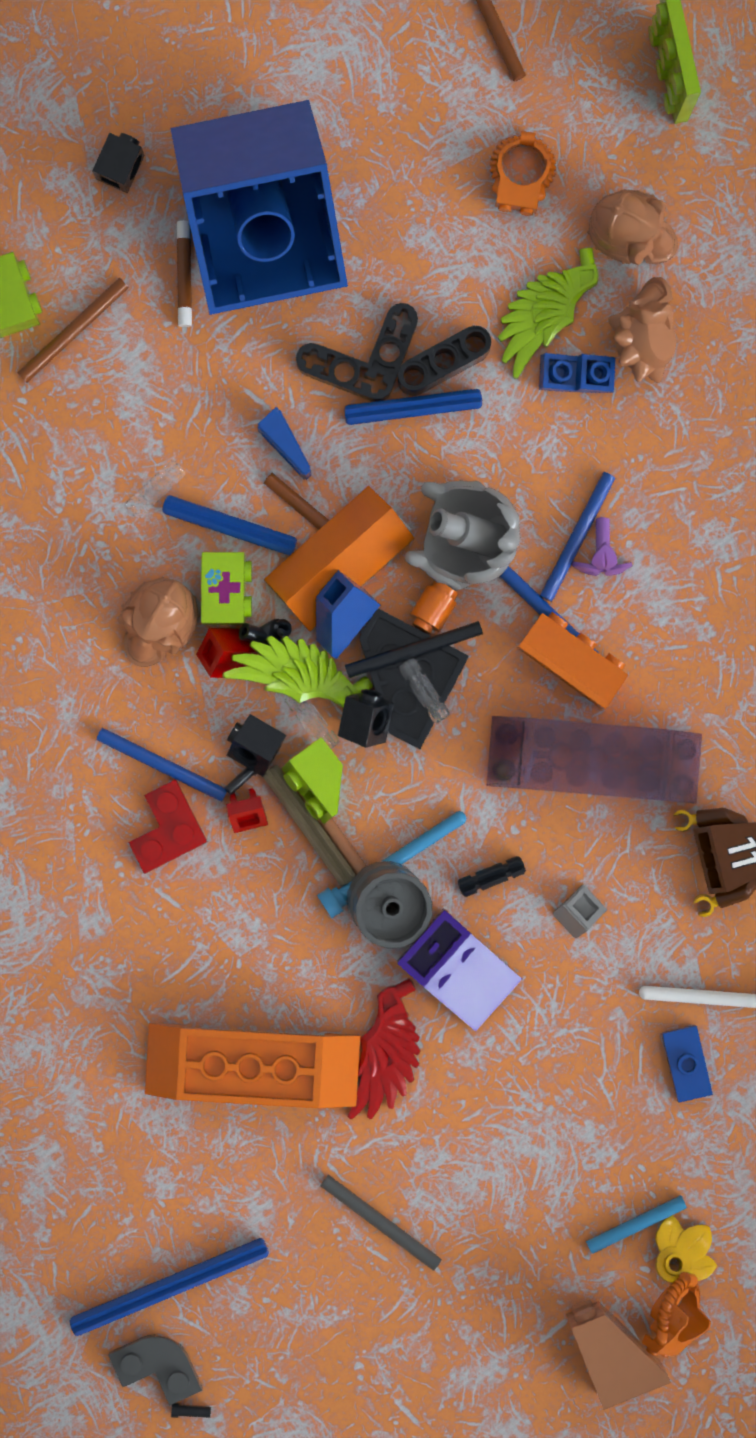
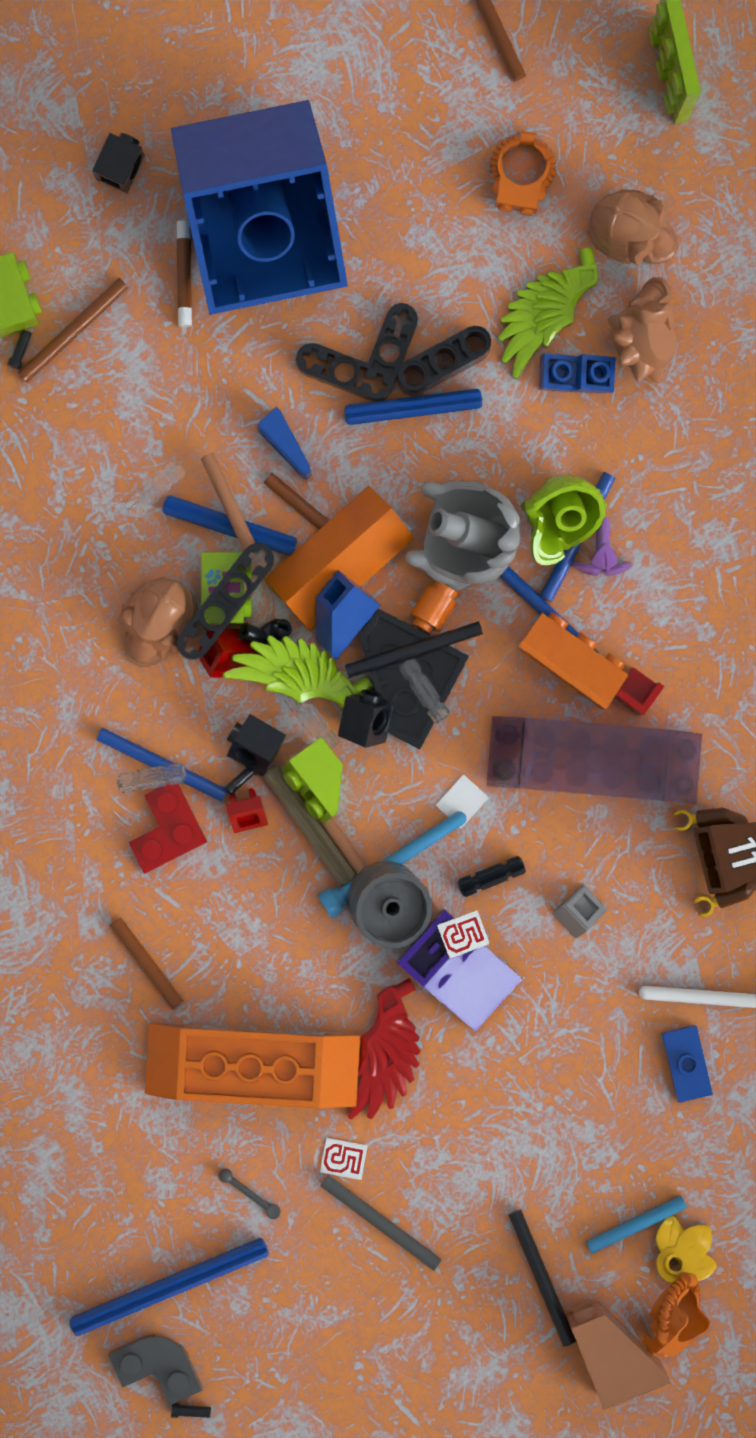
(15, 360): none -> black piece
(146, 963): none -> dark orange bar
(151, 778): none -> clear axle
(222, 599): none -> black beam
(227, 500): none -> nougat bar
(272, 1210): none -> dark grey hinge
(343, 1158): none -> white sticker
(462, 797): none -> white sticker
(463, 934): none -> white sticker
(542, 1278): none -> black bar
(562, 516): none -> lime head
(638, 692): none -> red panel

